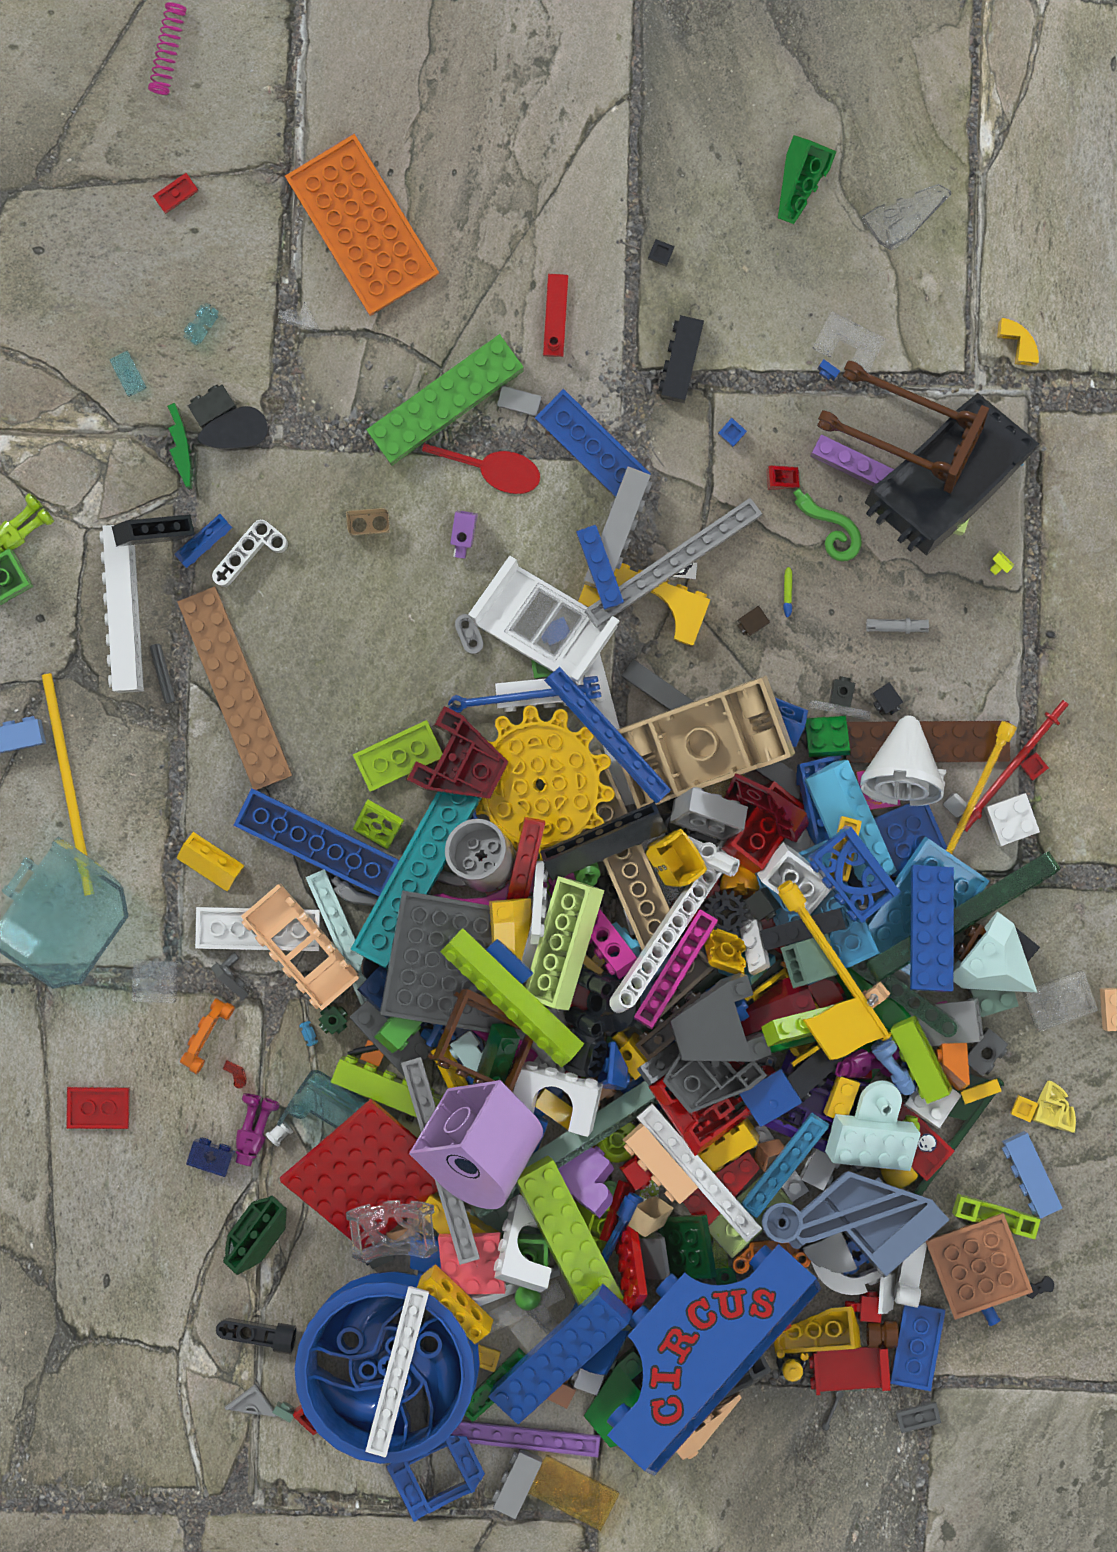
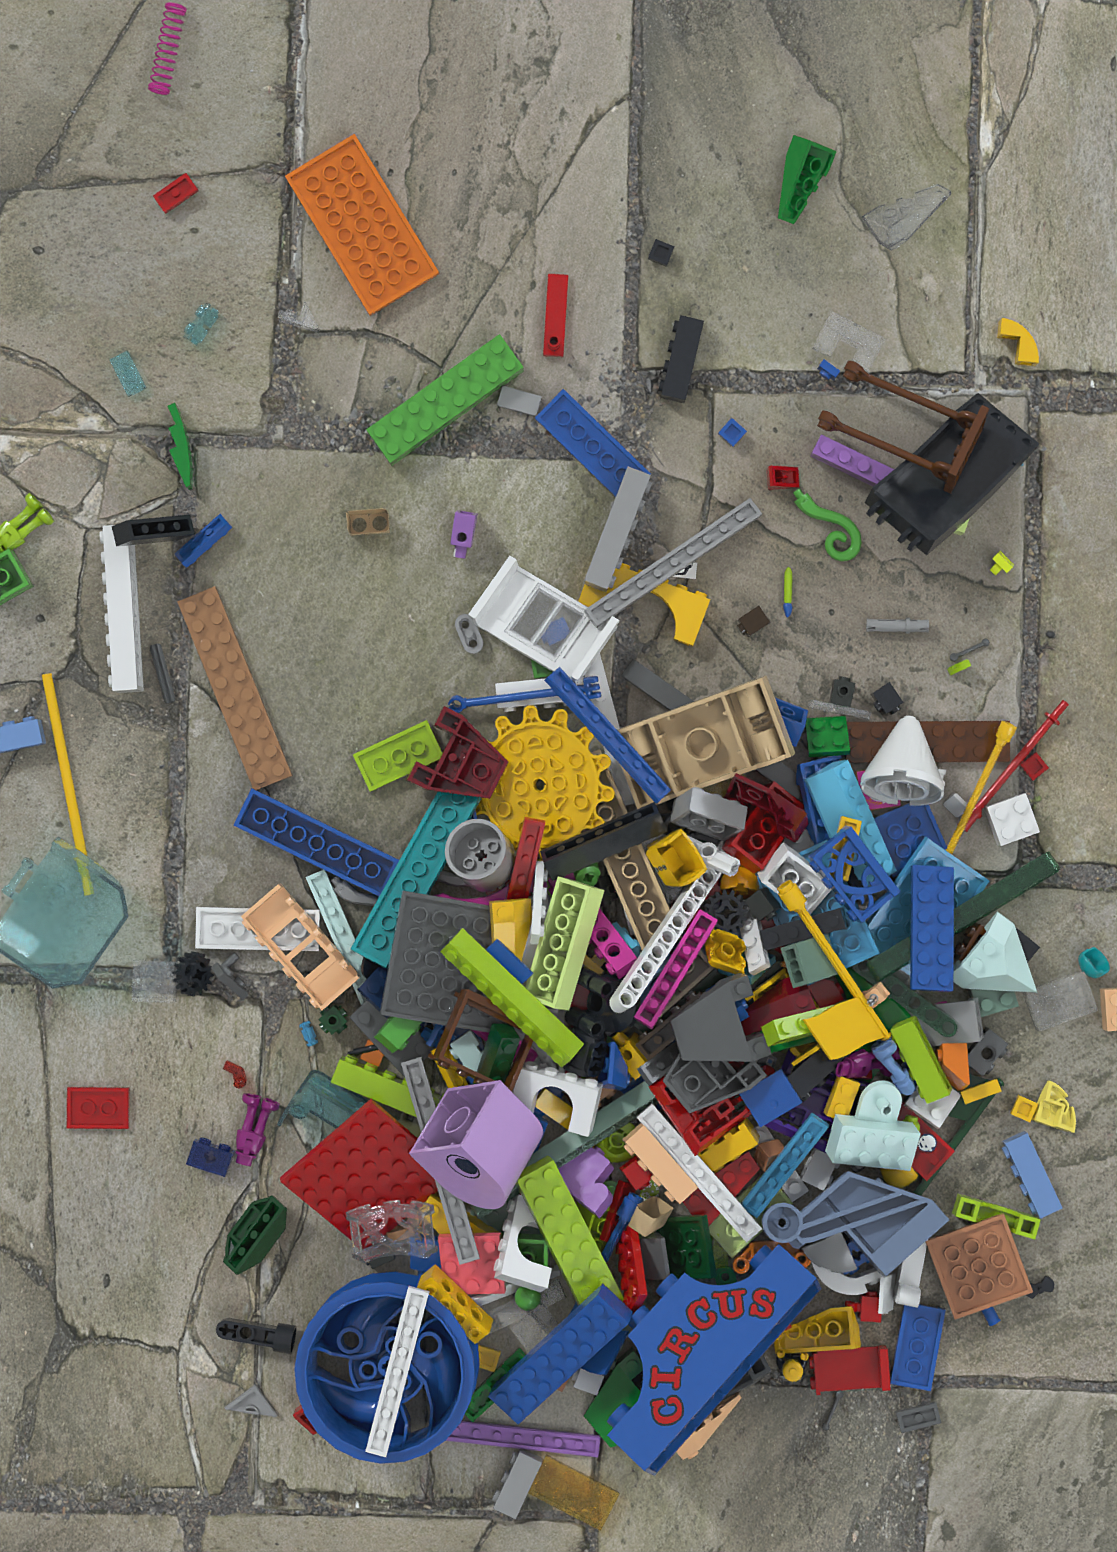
(192, 973): none -> black gear
(206, 1025): orange plate -> none
(210, 861): yellow panel -> none
(211, 405): pearl dark grey brick -> none
(235, 429): black shield -> none
(246, 556): white beam -> none
(279, 1133): white bush -> none
(284, 1411): sand green plate -> none
(373, 833): lime piece -> none
(410, 1491): blue wedge -> none
(501, 469): red piece -> none
(563, 1395): nougat panel -> none
(599, 567): blue plate -> none
(882, 1334): reddish brown wheel -> none
(959, 667): none -> lime tile
(985, 642): none -> dark grey hinge
(1093, 963): none -> teal hair

